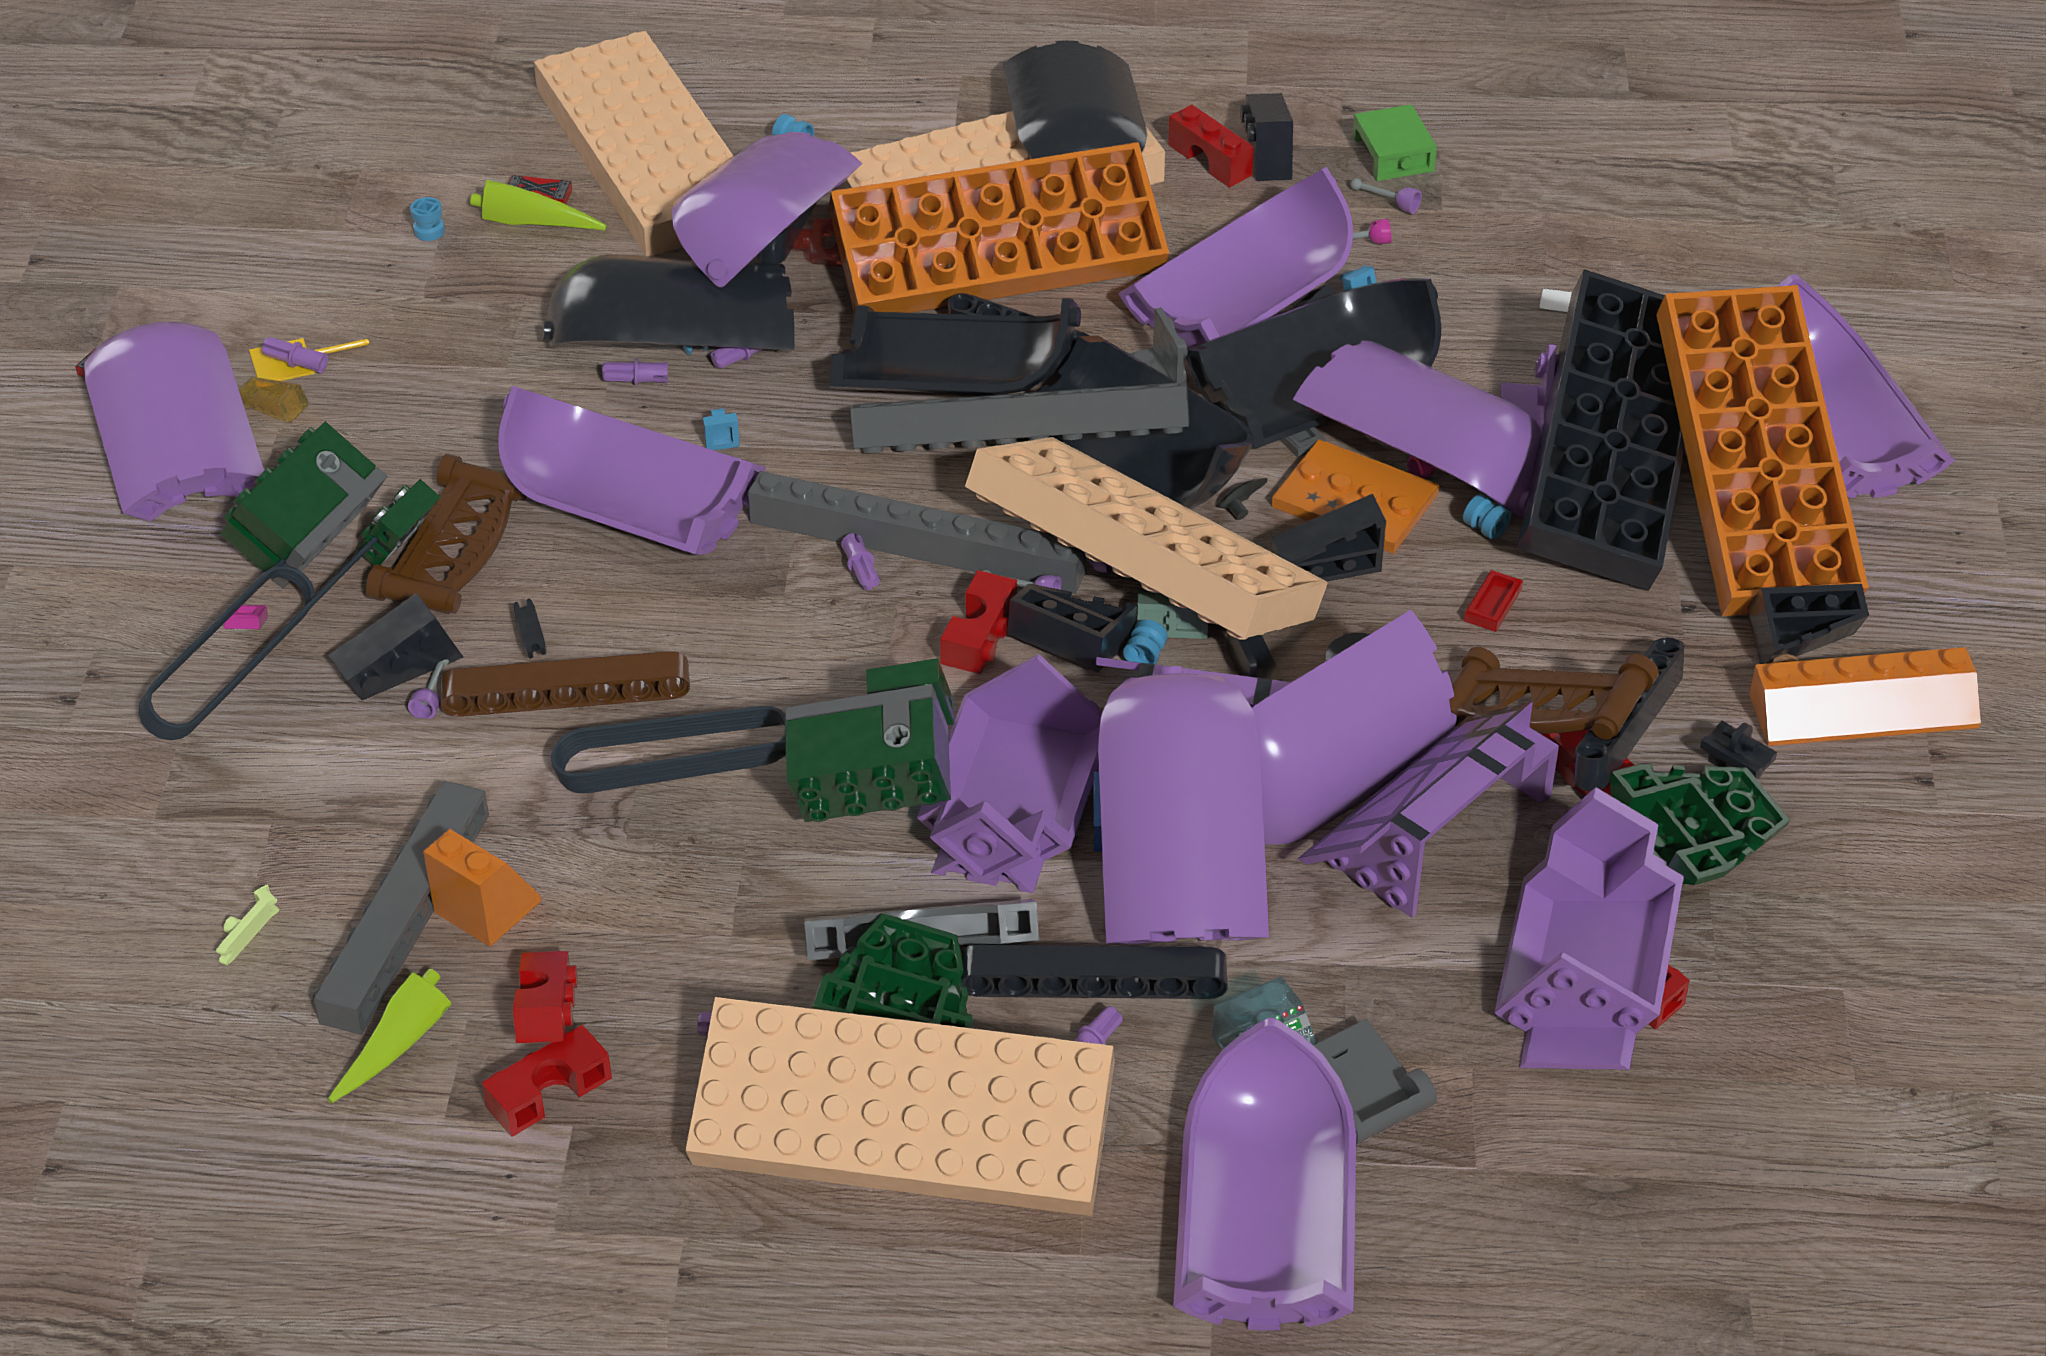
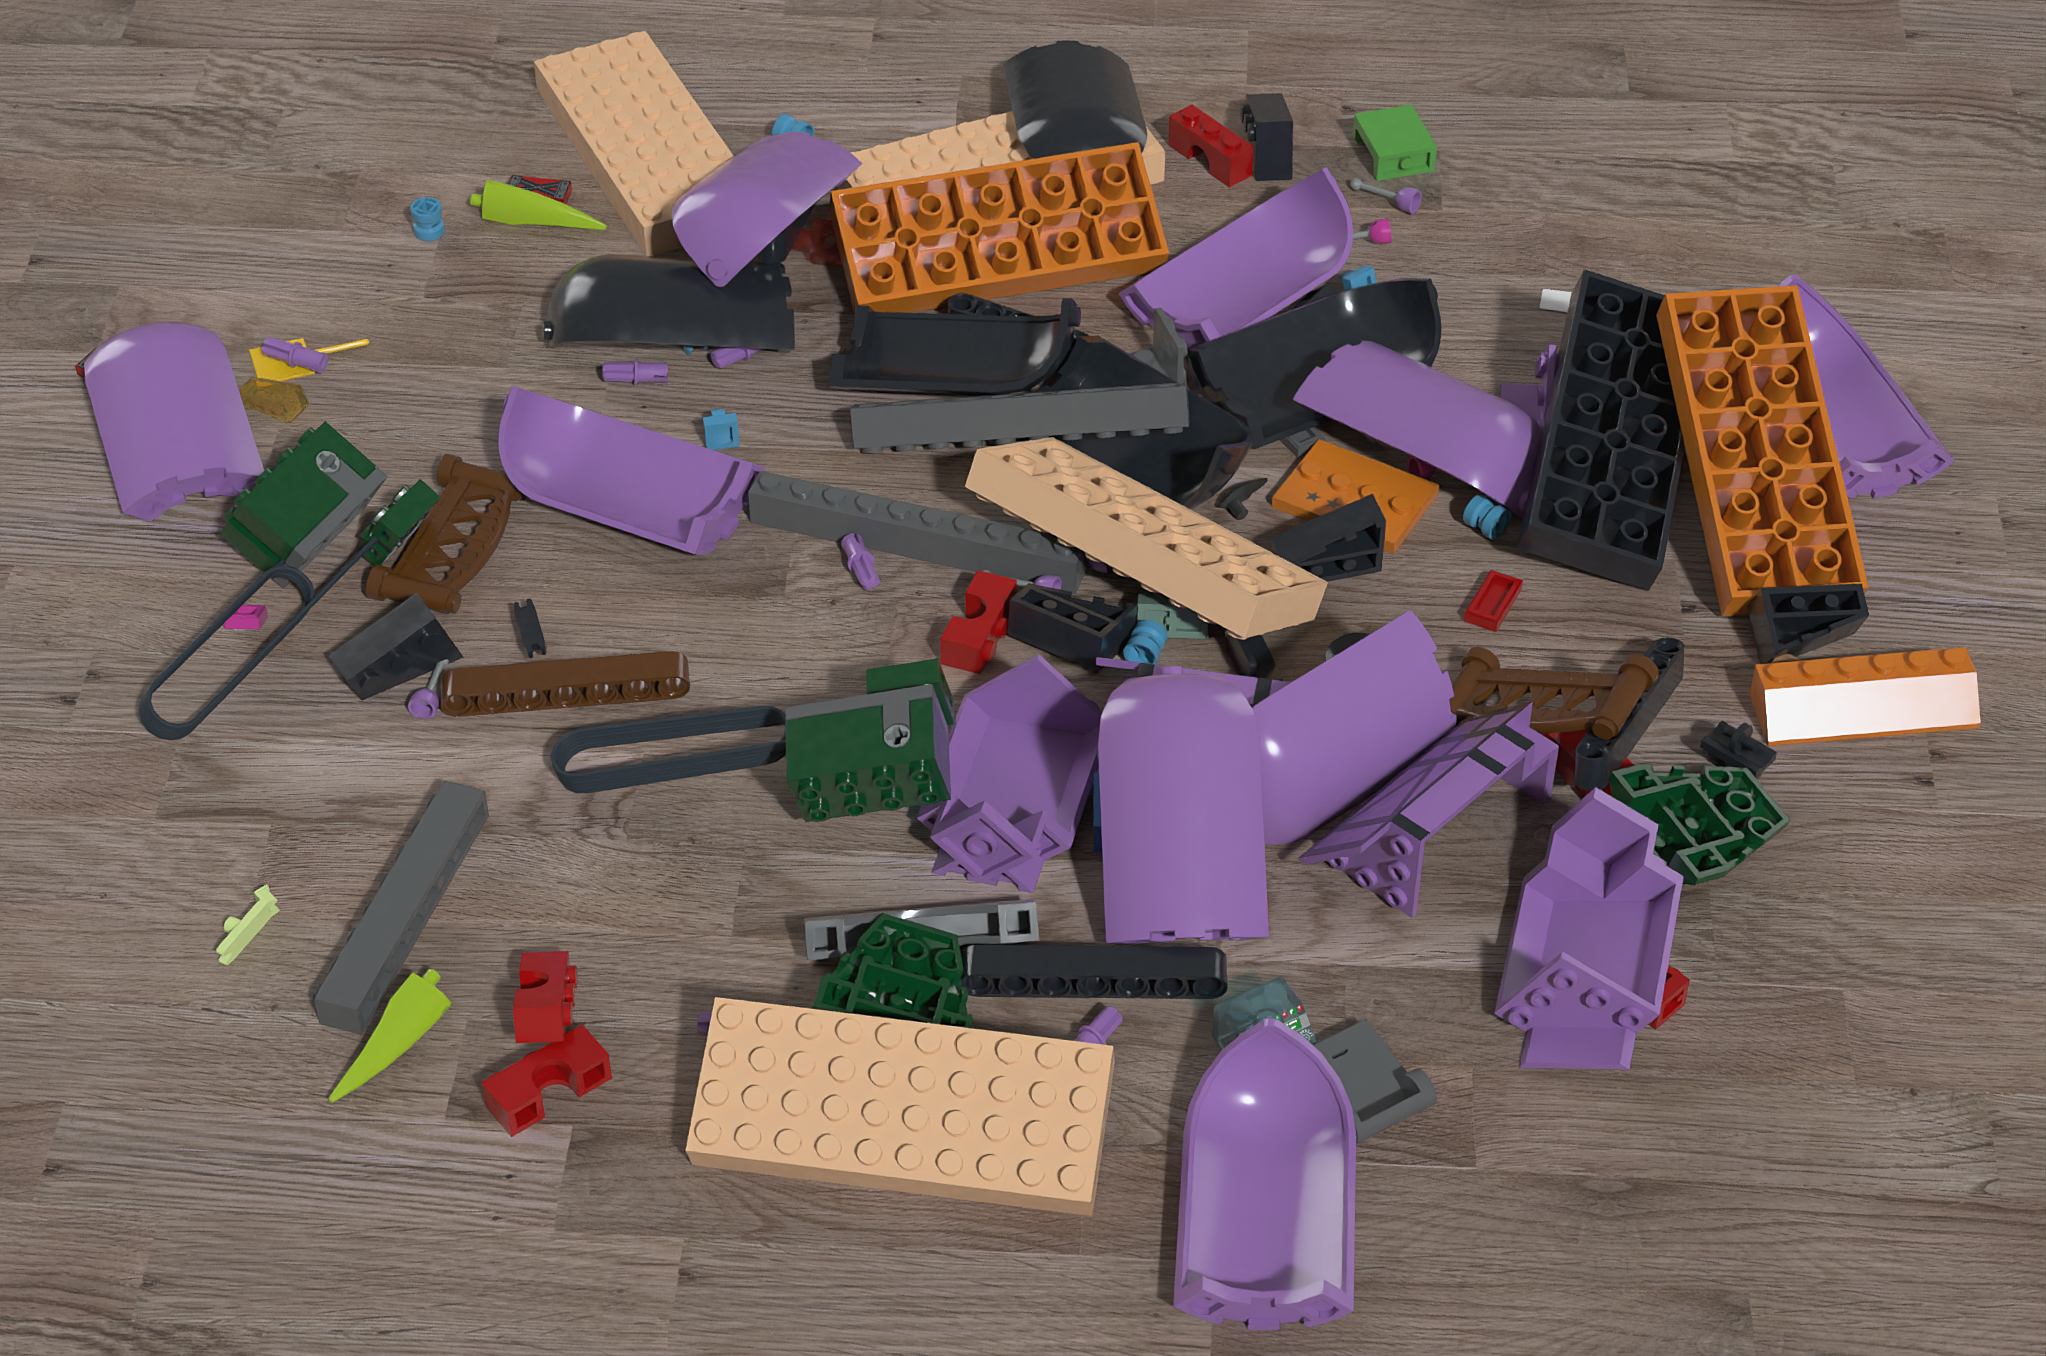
(476, 888): orange slope -> none

